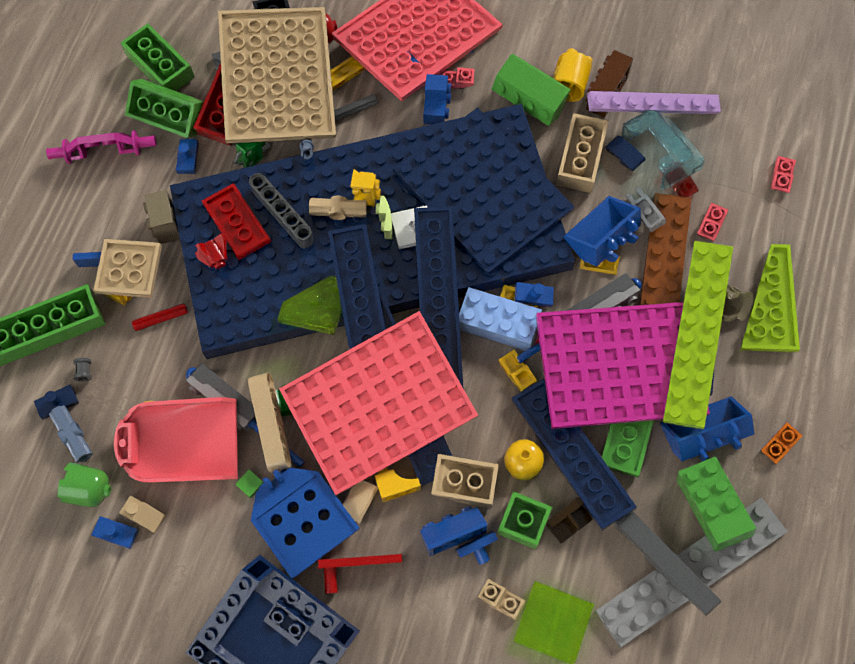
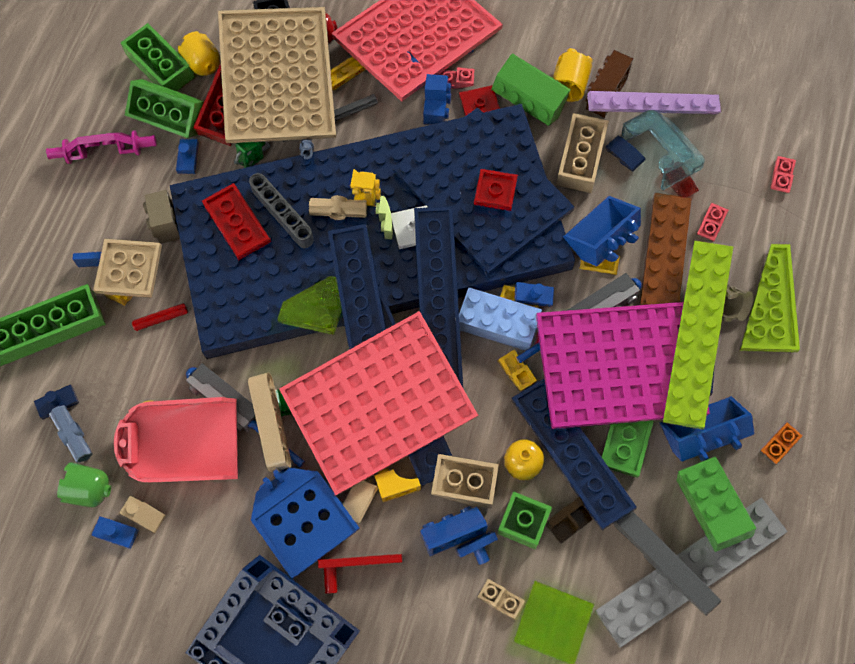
(82, 368): dark grey bush -> none
(200, 53): none -> yellow cylinder
(213, 252): red brick -> none
(249, 483): bright green tile -> none
(482, 98): none -> red plate
(495, 189): none -> red plate
(649, 212): light grey hinge -> none

